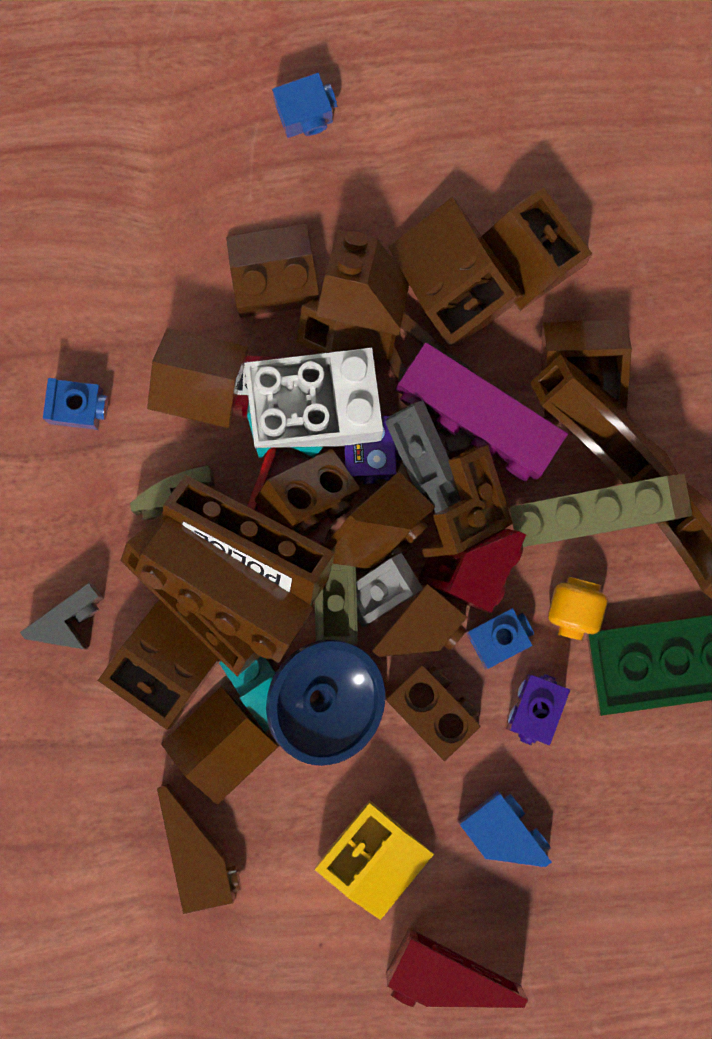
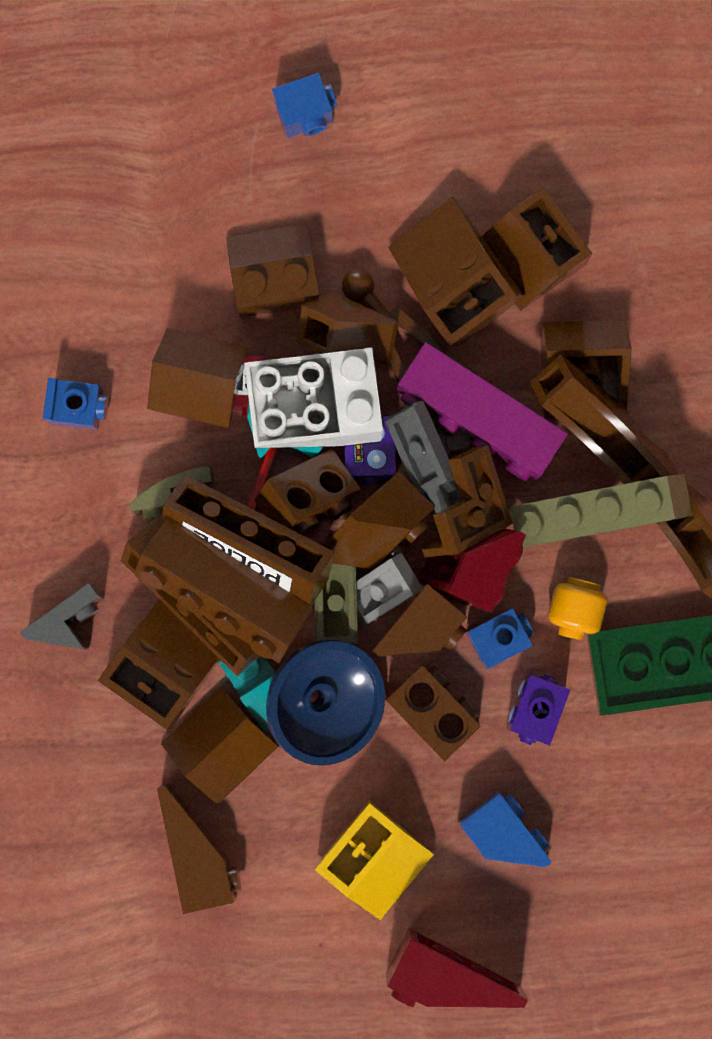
(363, 285): reddish brown slope -> none

